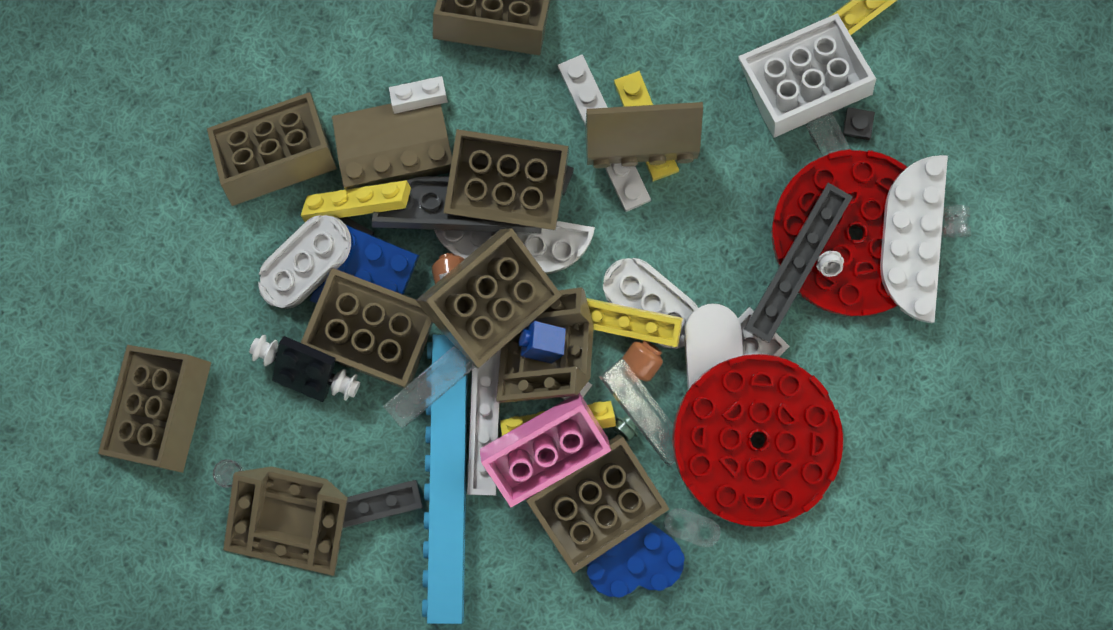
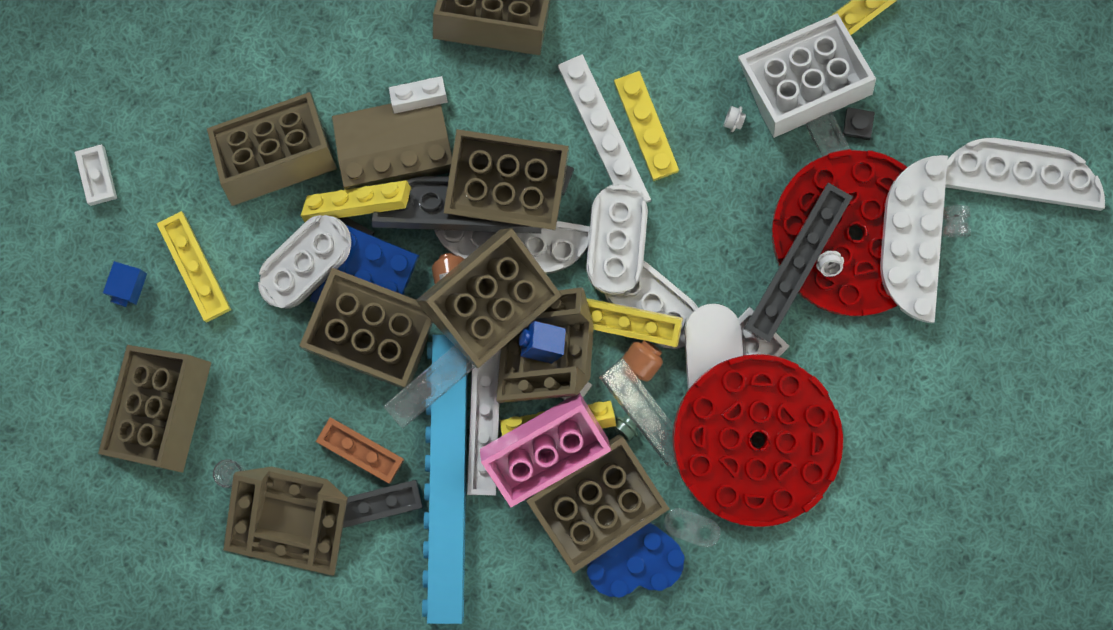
(95, 175): none -> white plate
(124, 284): none -> blue brick
(194, 267): none -> light yellow plate
(303, 368): black plate -> none
(360, 450): none -> nougat plate
(616, 239): none -> white tile
(643, 134): dark tan slope -> none
(734, 118): none -> white plate
(1025, 173): none -> white plate

